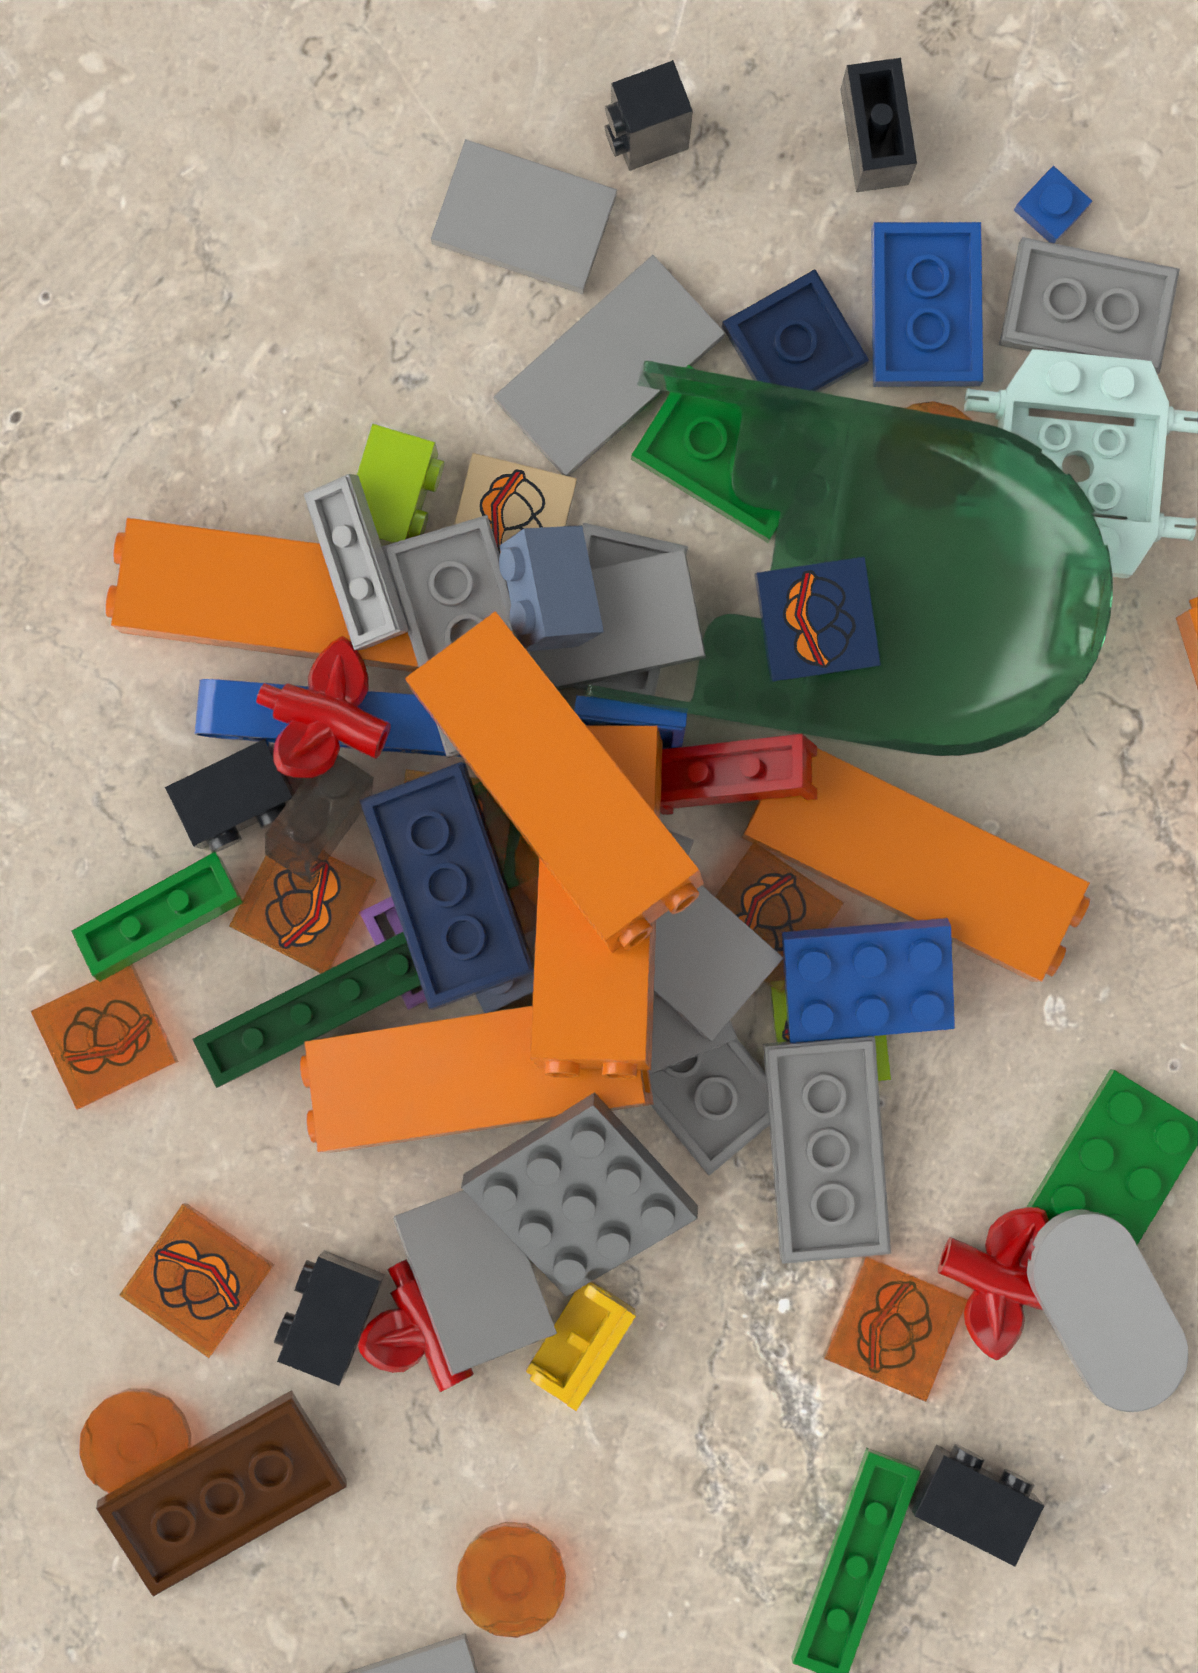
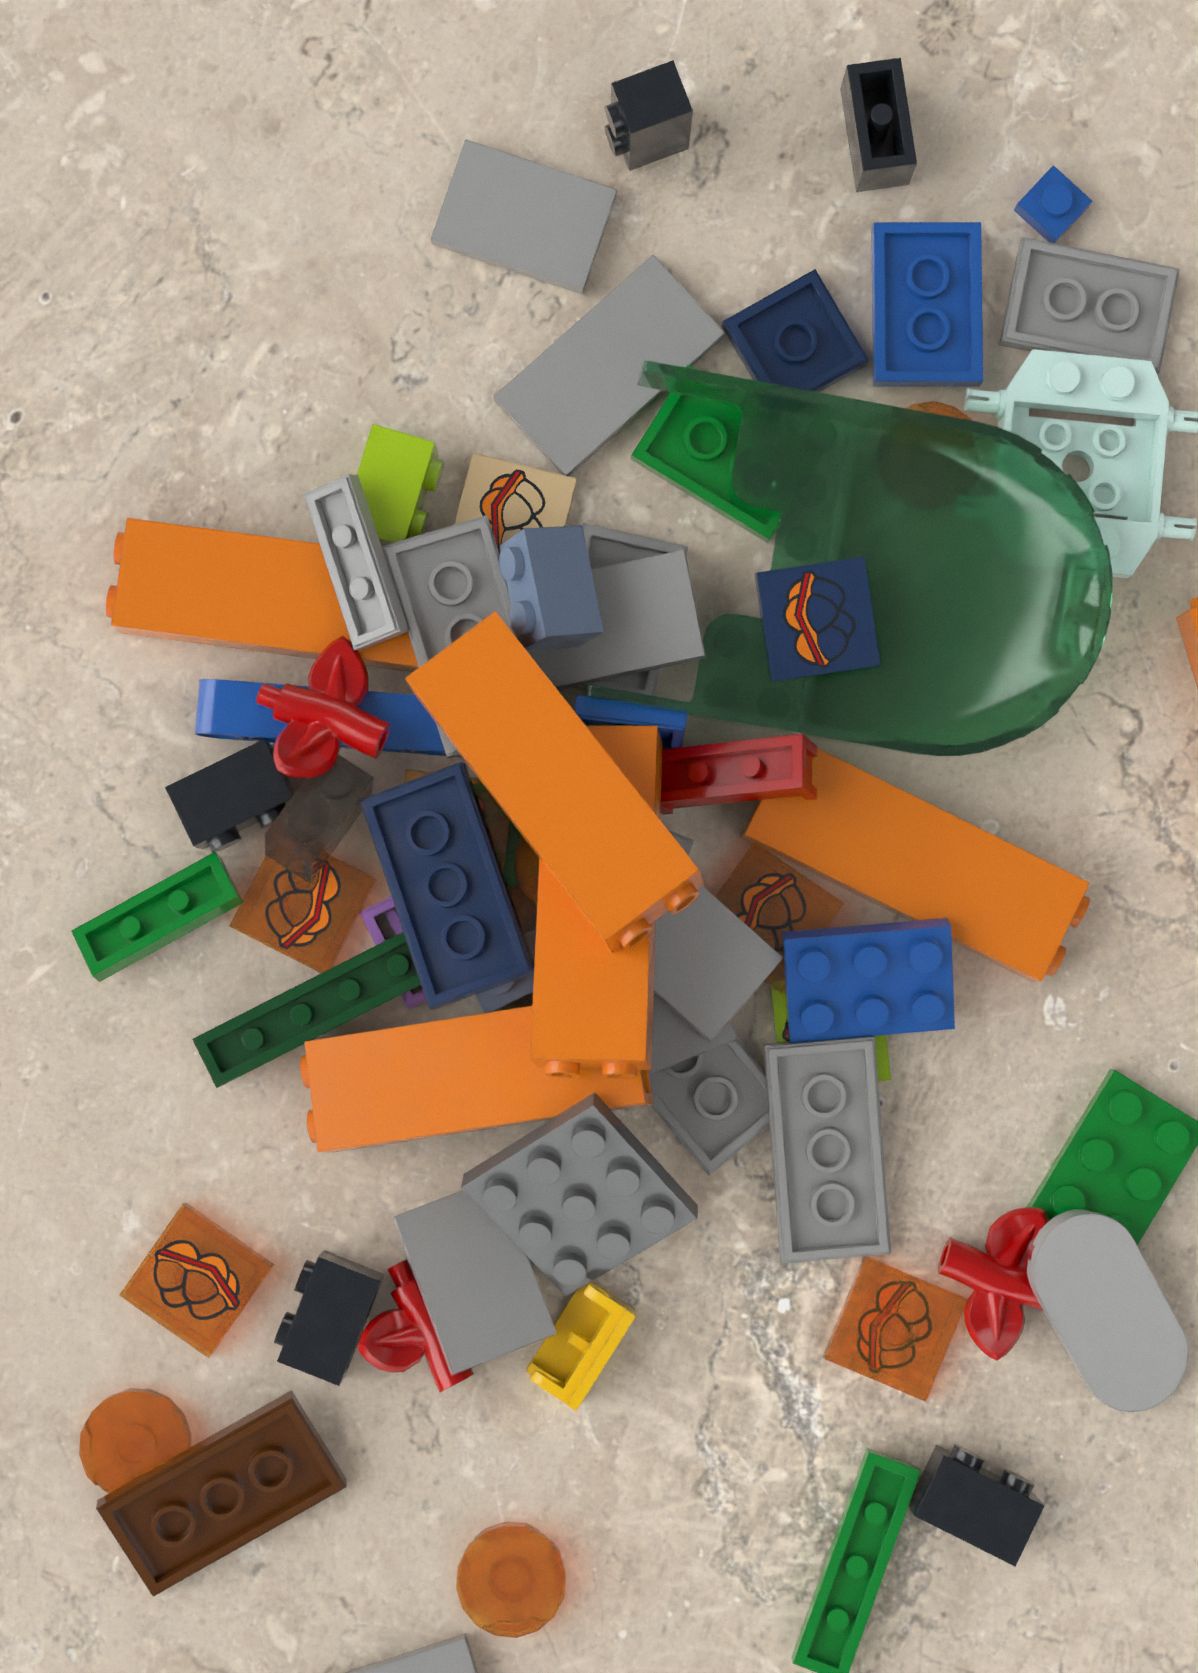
(104, 1037): clear orange tile -> none

